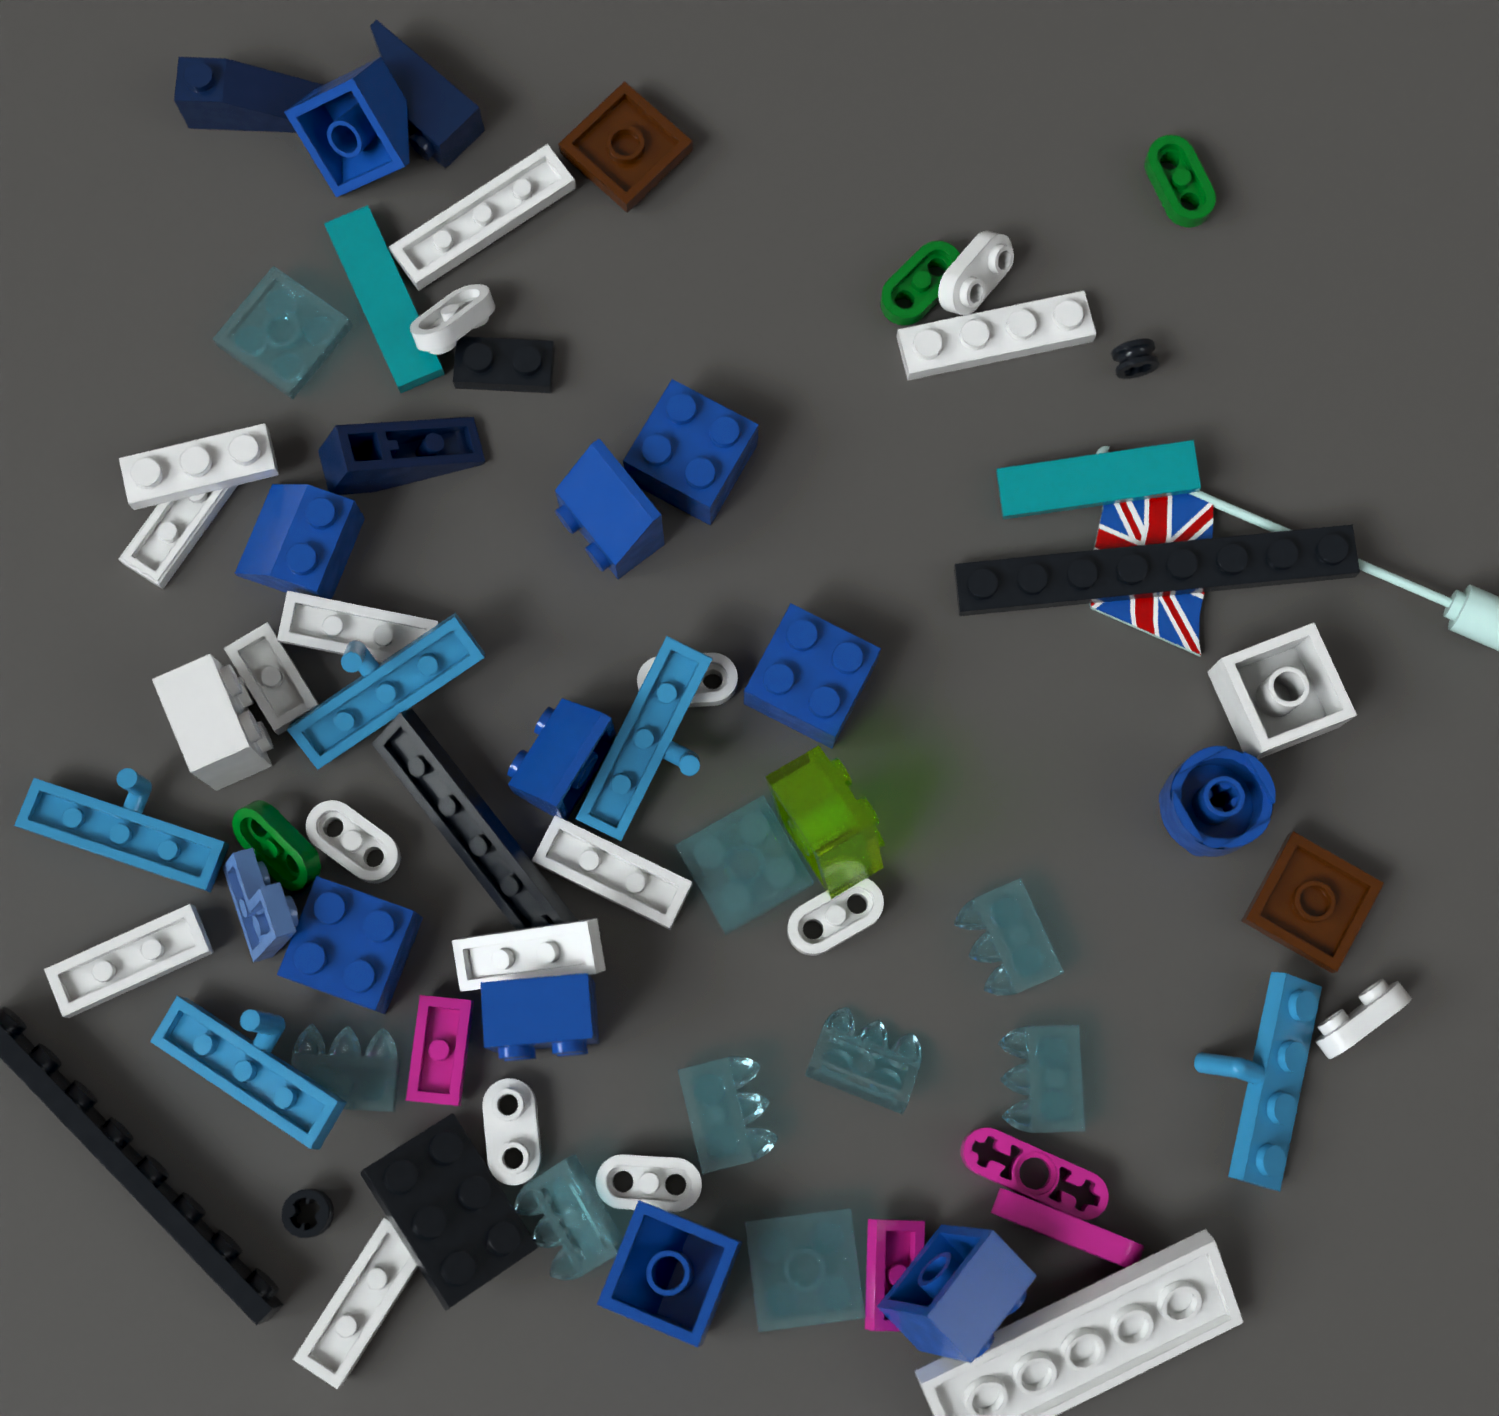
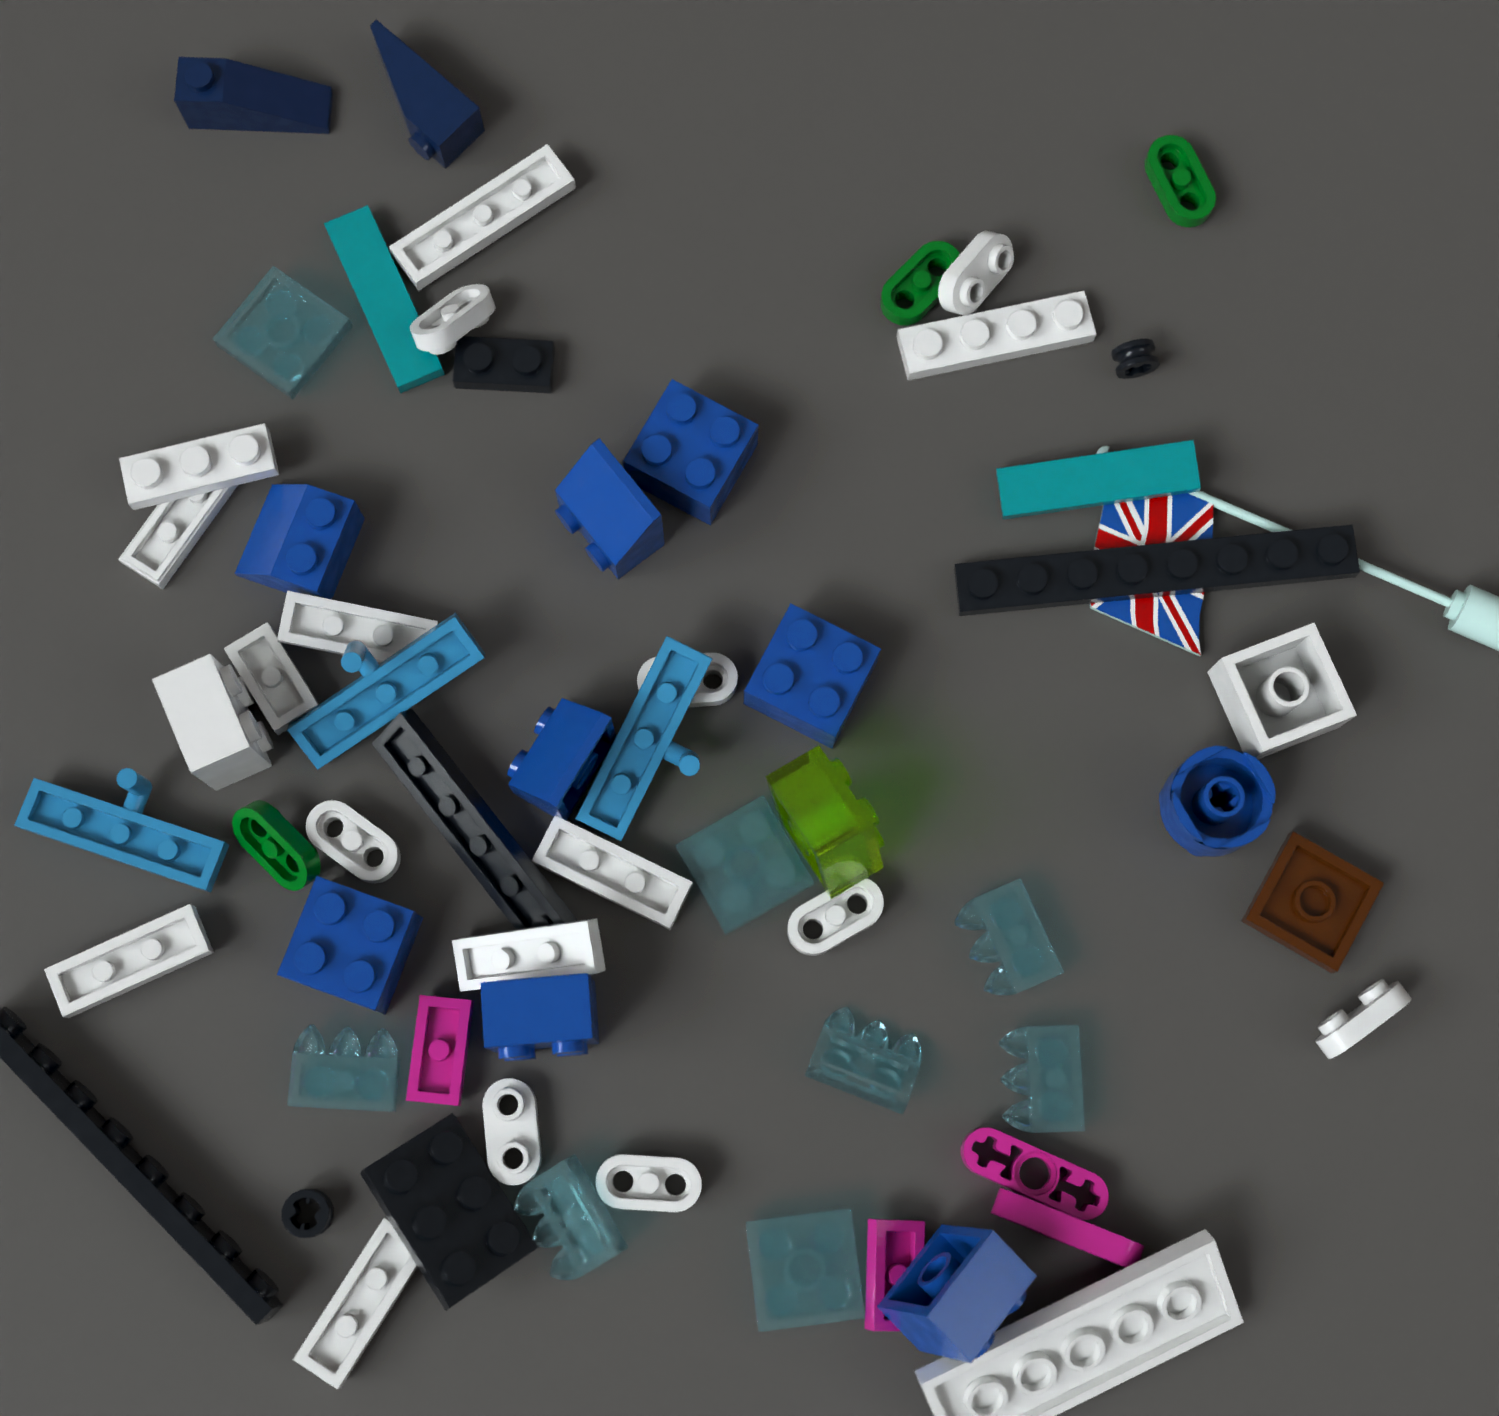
(249, 1069): dark azure plate -> none
(262, 908): medium blue plate -> none
(354, 127): blue slope -> none
(397, 453): dark blue slope -> none
(625, 146): reddish brown plate -> none
(670, 1273): blue slope -> none
(721, 1113): clear light blue plate -> none
(1272, 1079): dark azure plate -> none

